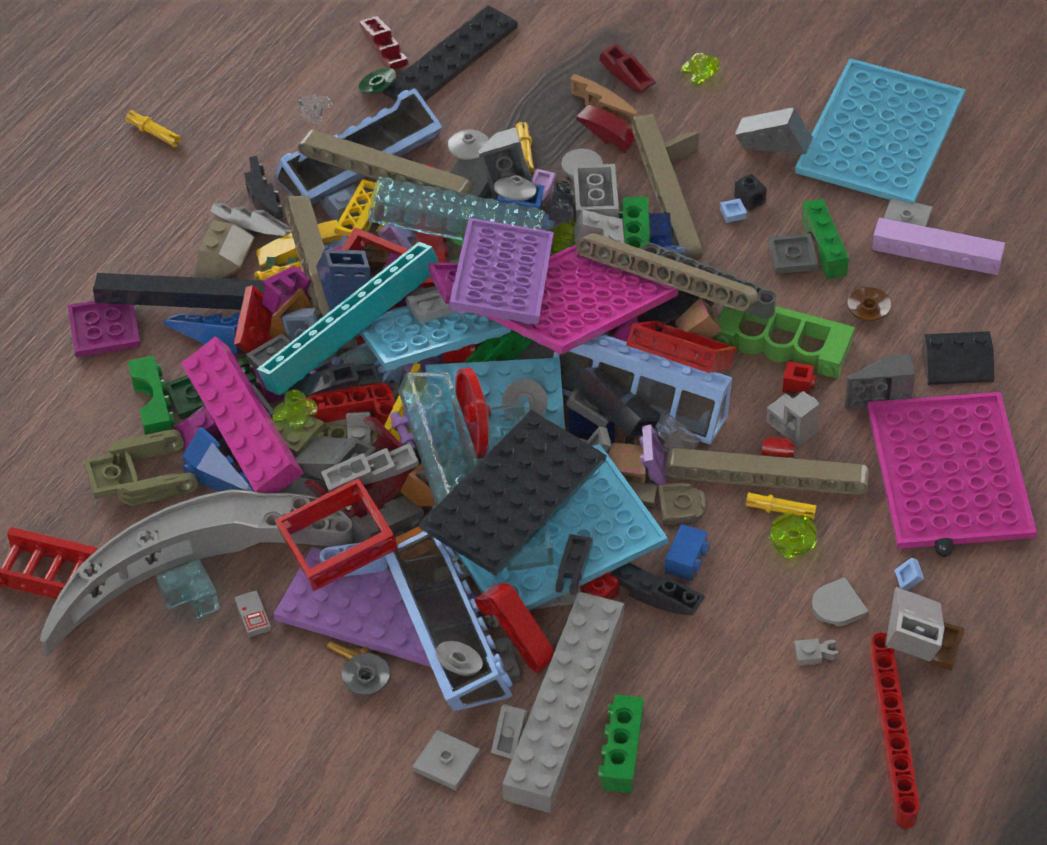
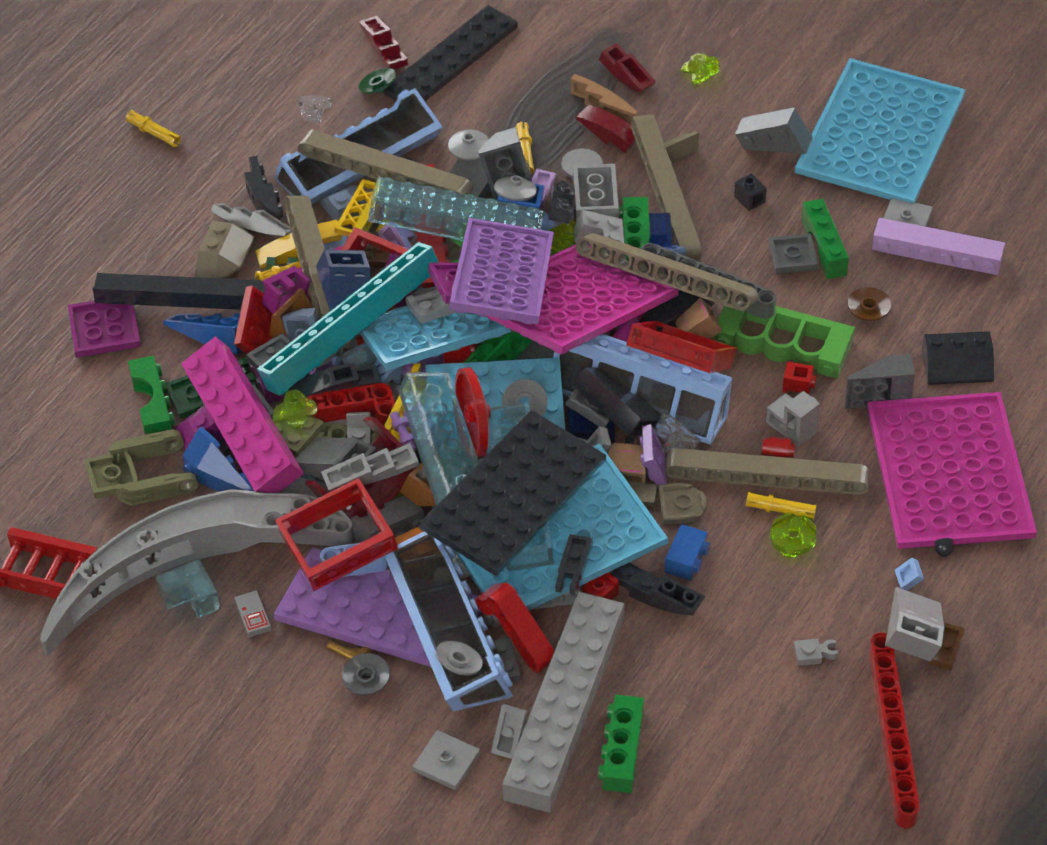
(733, 210): light blue plate -> none
(838, 604): light grey tile -> none

